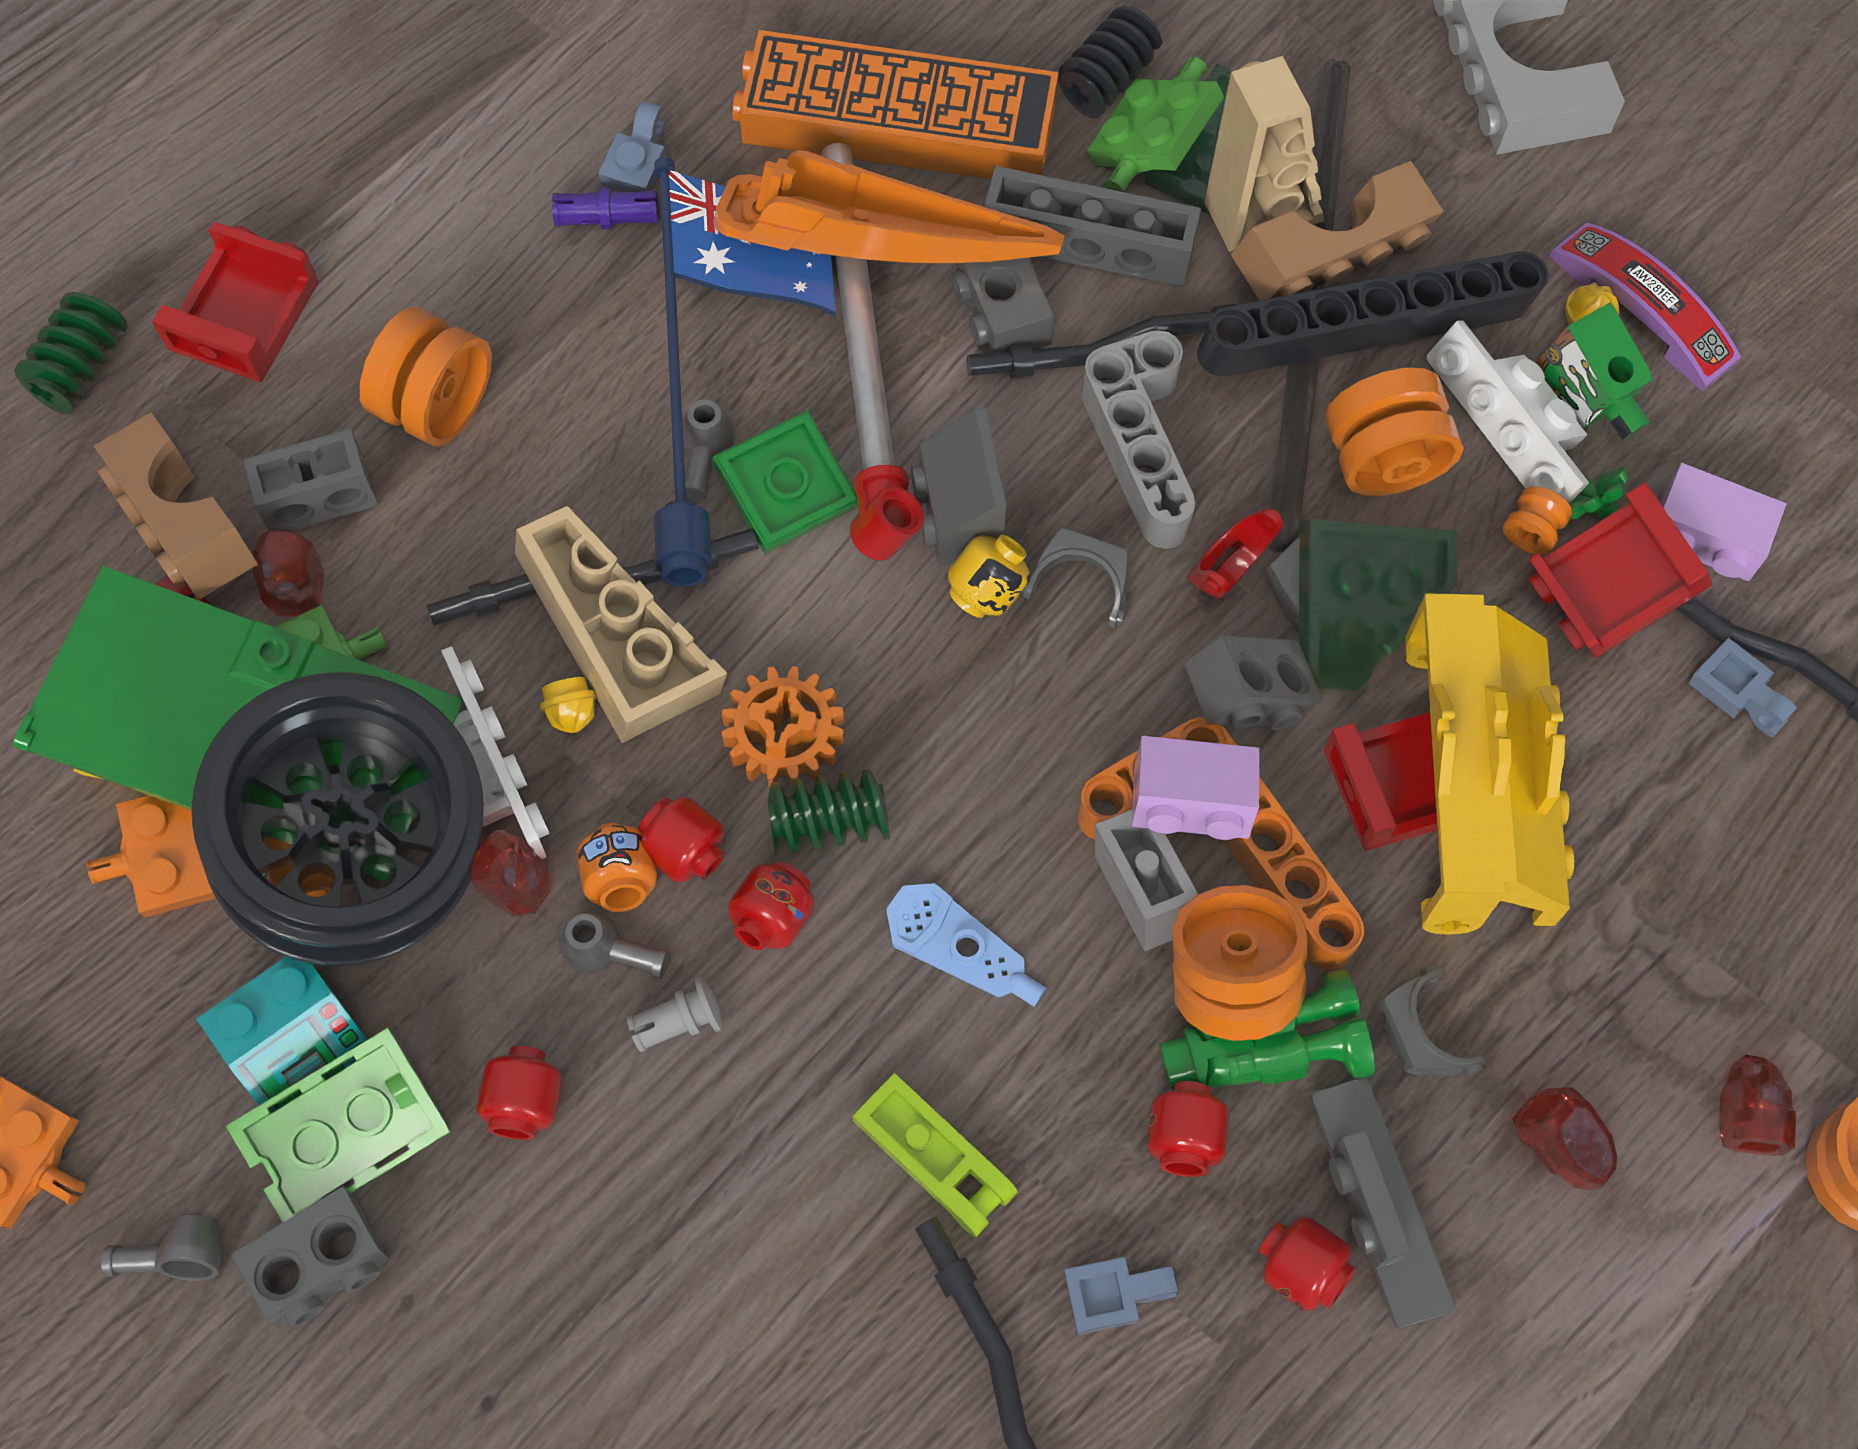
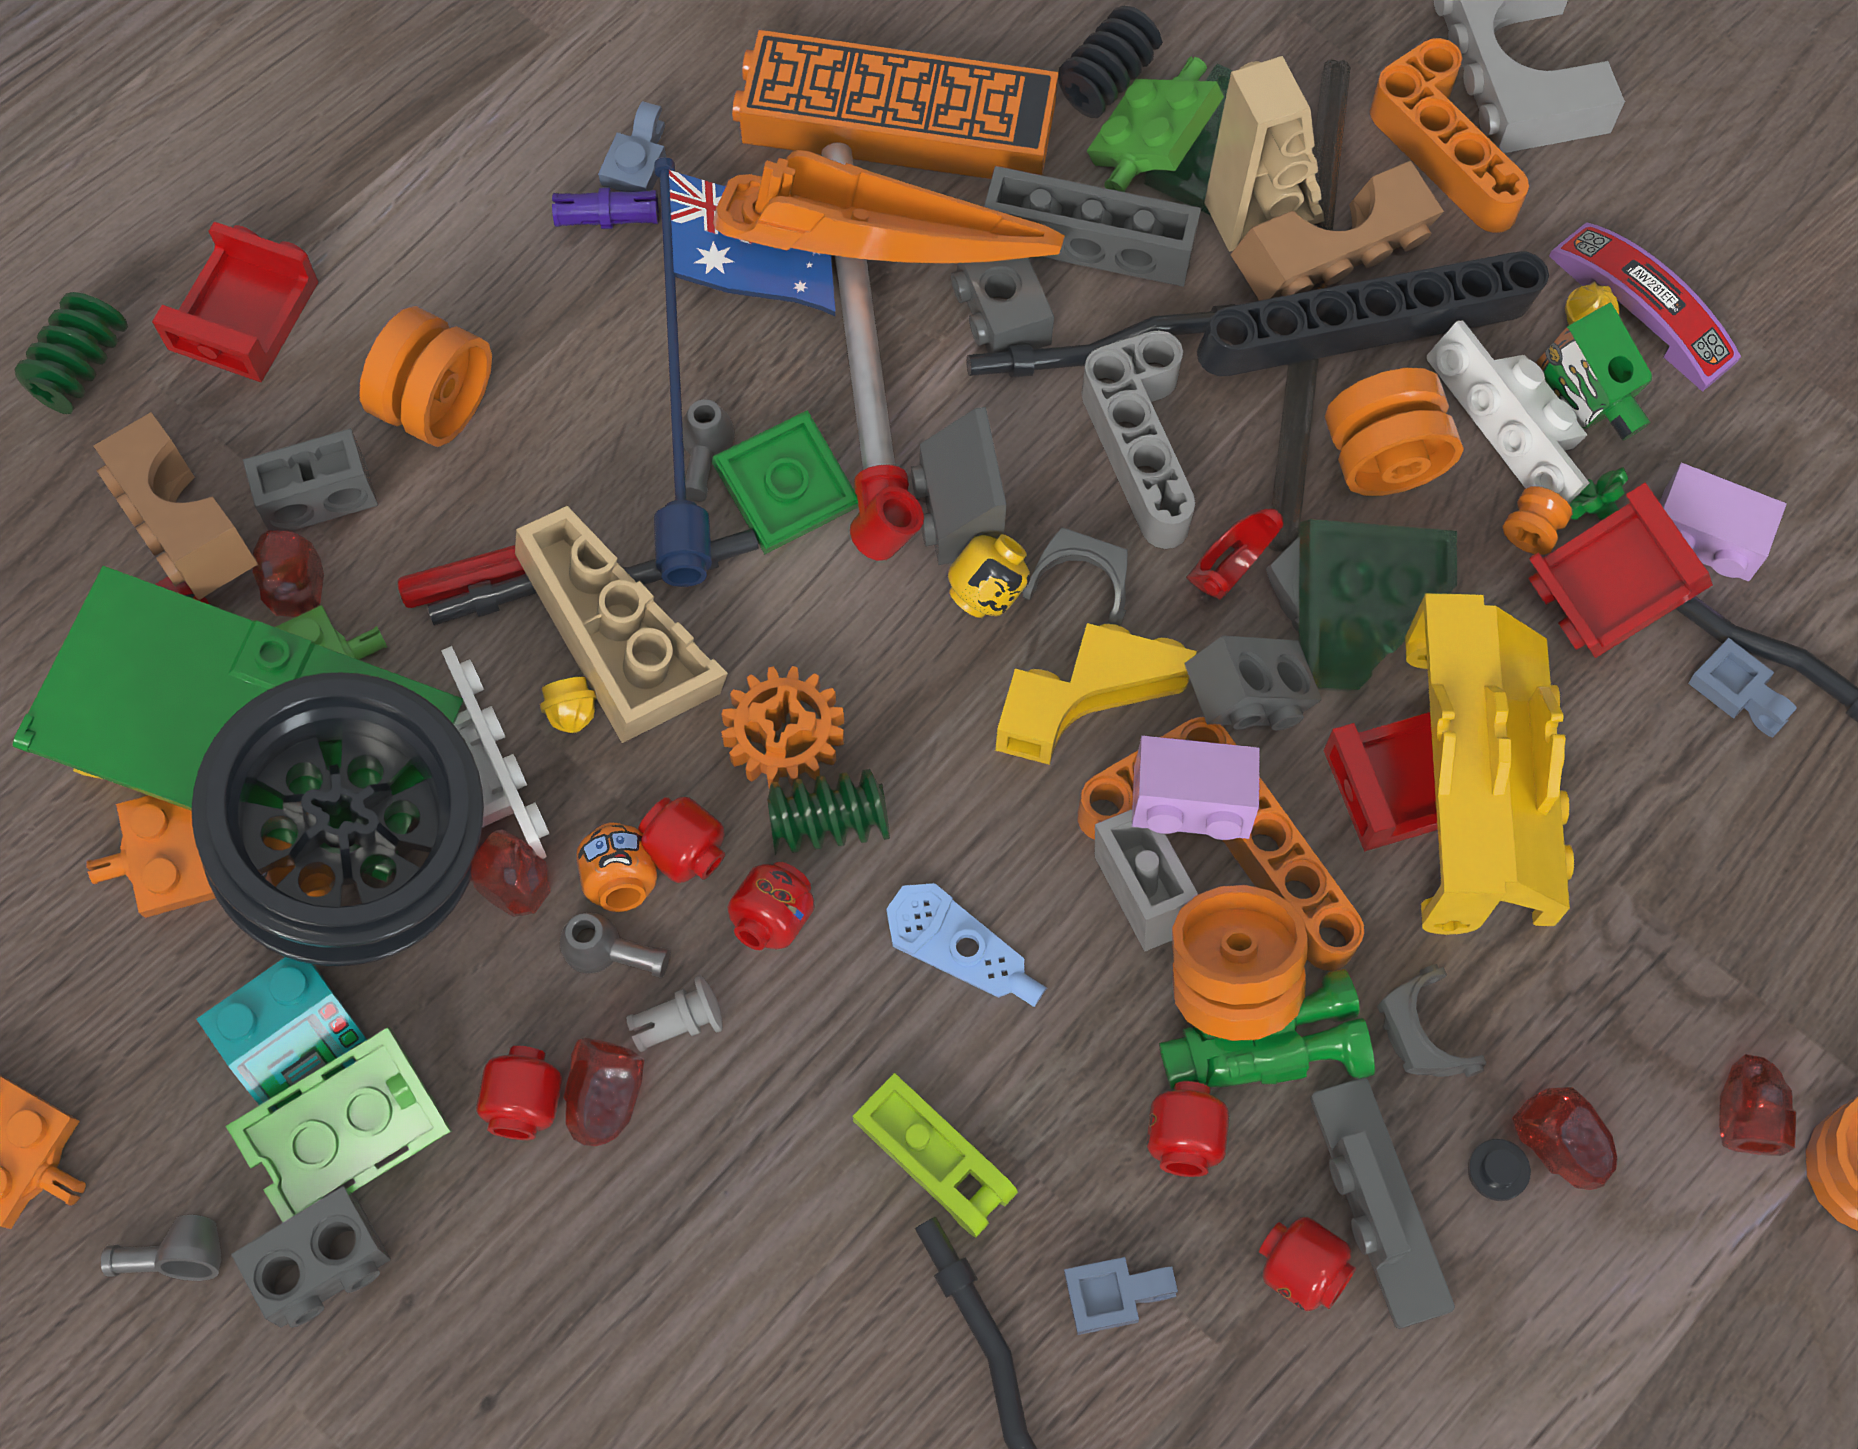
(455, 577): none -> red axle
(601, 1090): none -> rock
(1108, 673): none -> yellow arch
(1419, 118): none -> orange beam
(1499, 1170): none -> black plate

